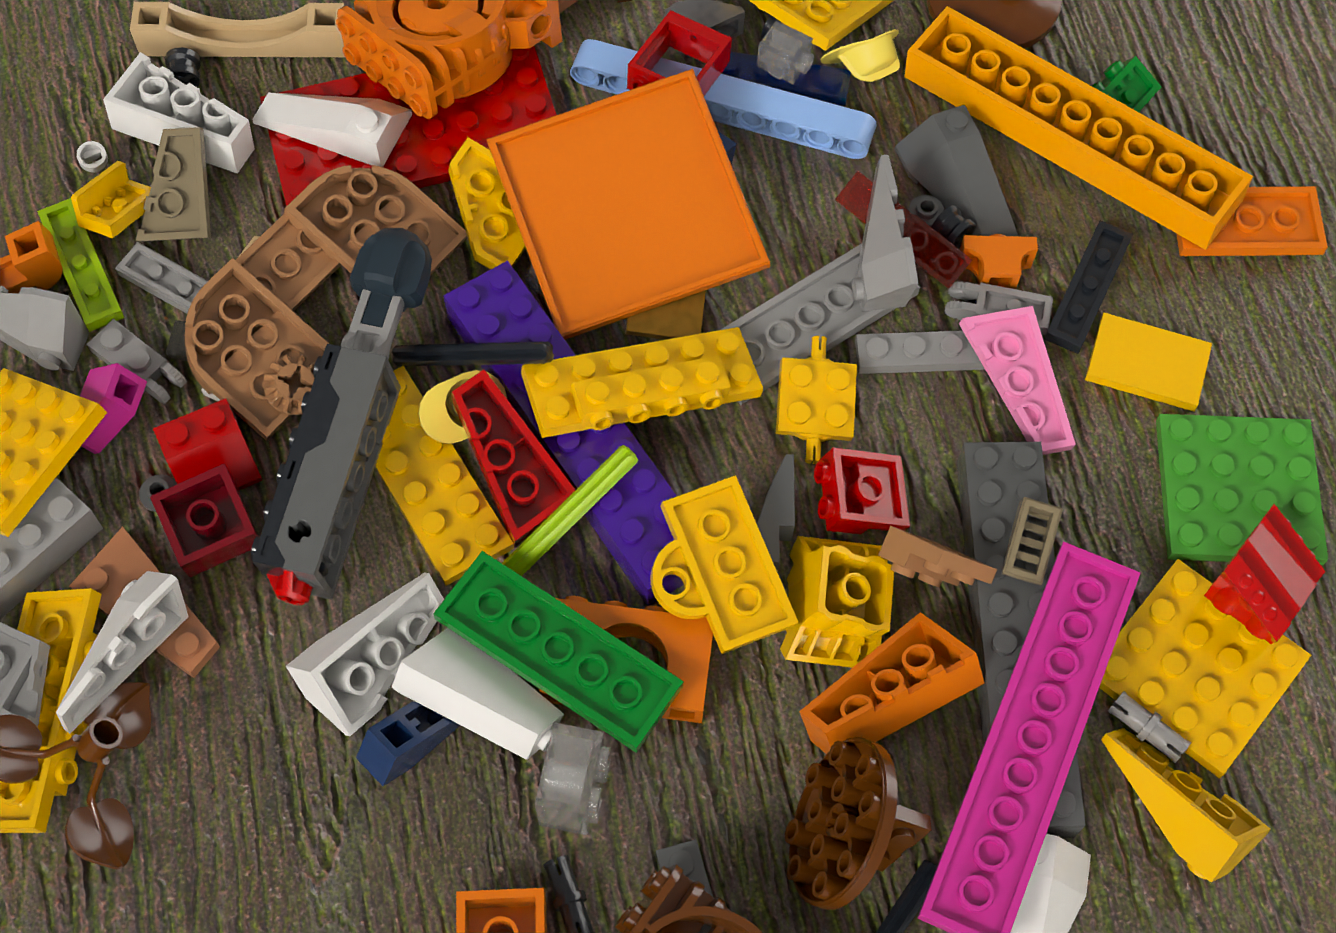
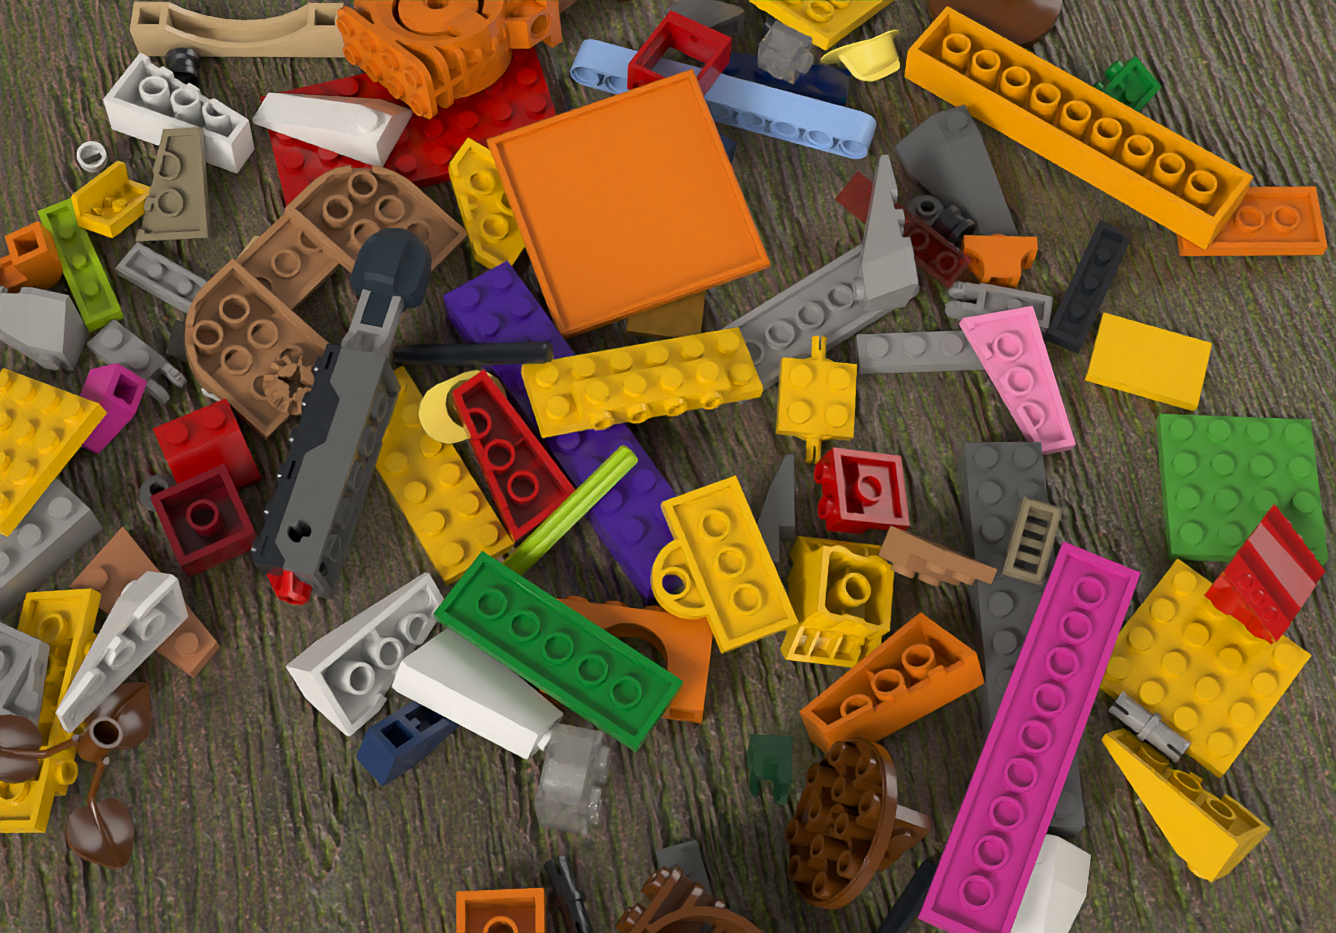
(770, 760): none -> clear green hinge

